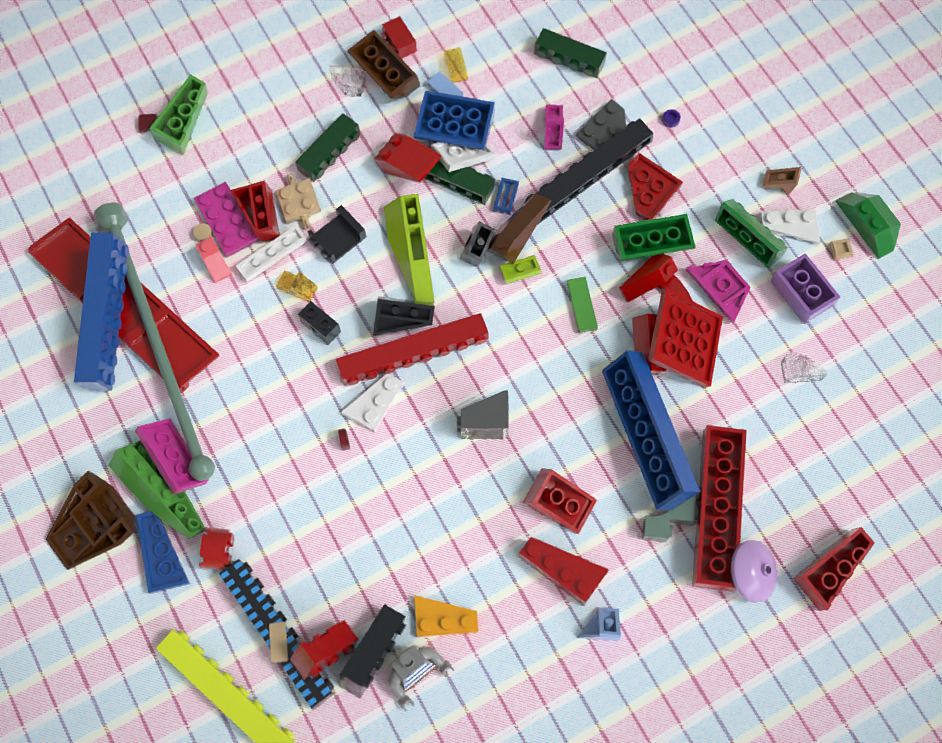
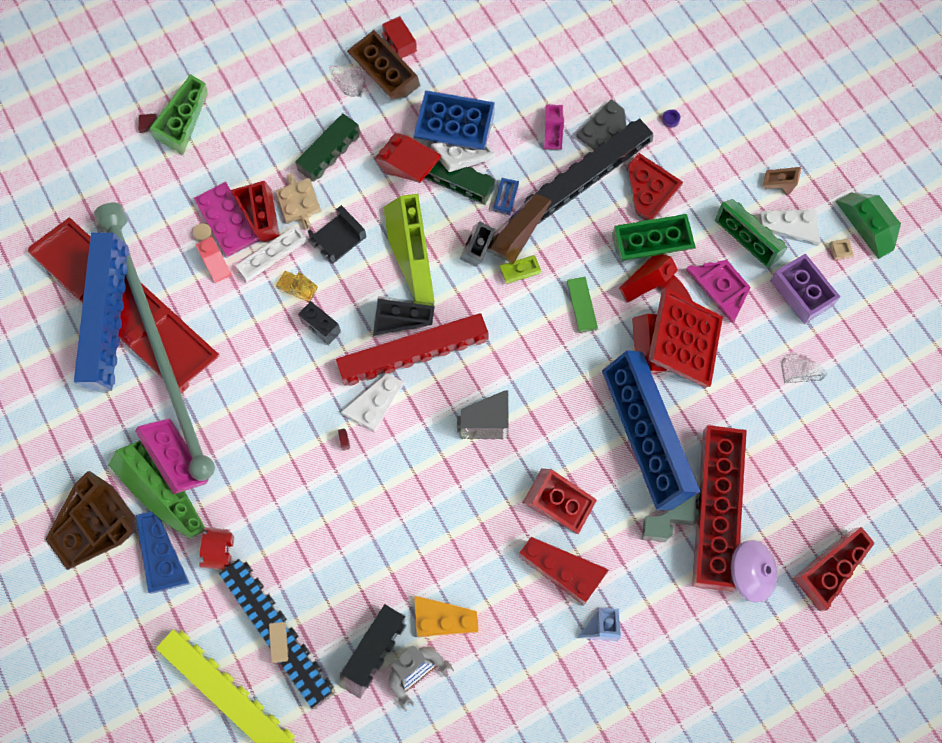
(324, 650): red wedge -> none
(442, 84): light blue tile -> none
(456, 65): clear yellow slope -> none
(570, 53): dark green brick -> none

